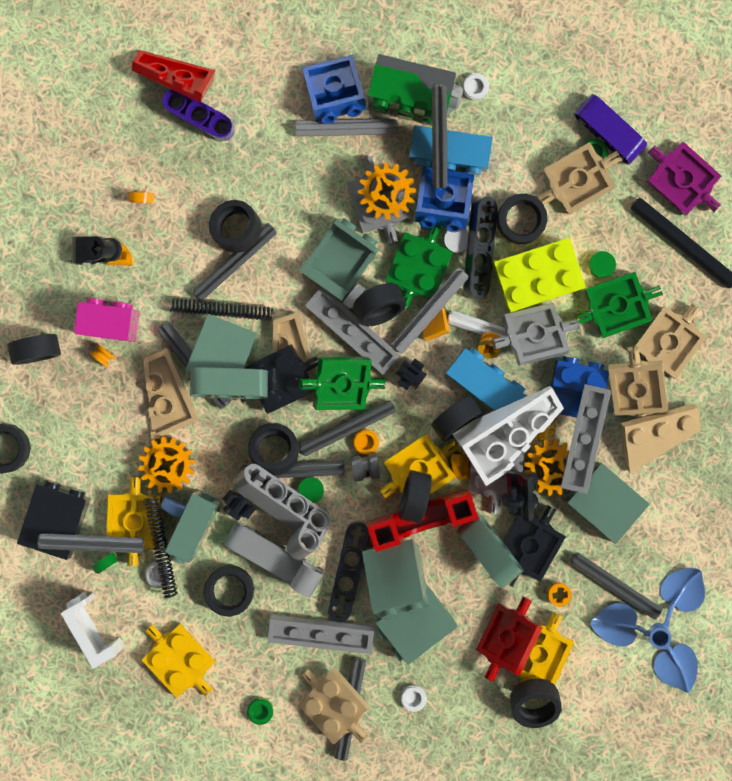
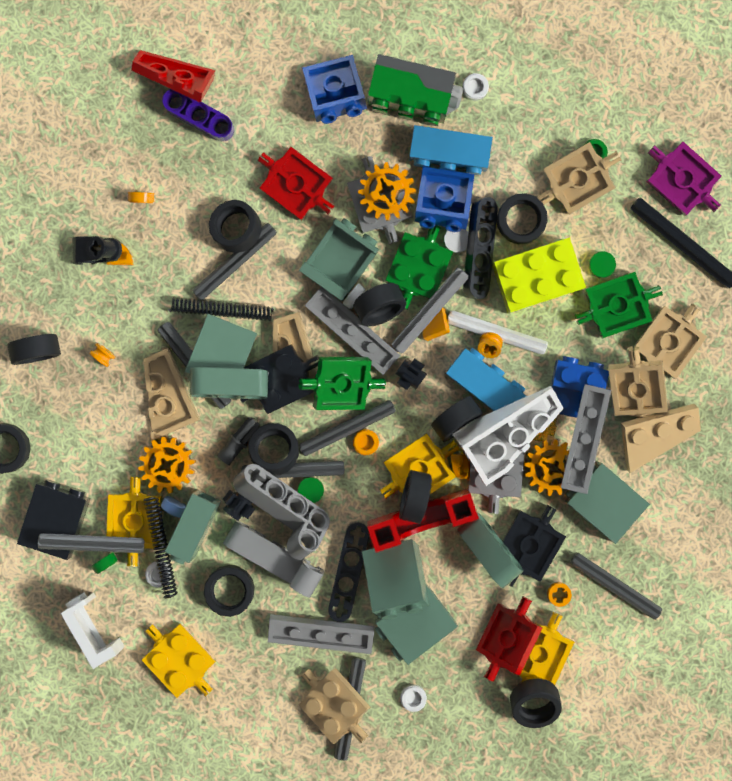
(105, 321): dark pink brick -> none
(238, 441): none -> dark grey axle
(260, 711): green tile -> none
(296, 183): none -> red plate
(346, 127): light grey axle -> none
(365, 467): dark grey wheel -> none
(439, 135): dark grey axle -> none
(520, 494): black hips -> none
(536, 334): light grey plate -> none
(611, 128): dark purple beam -> none
(678, 664): medium blue plant -> none

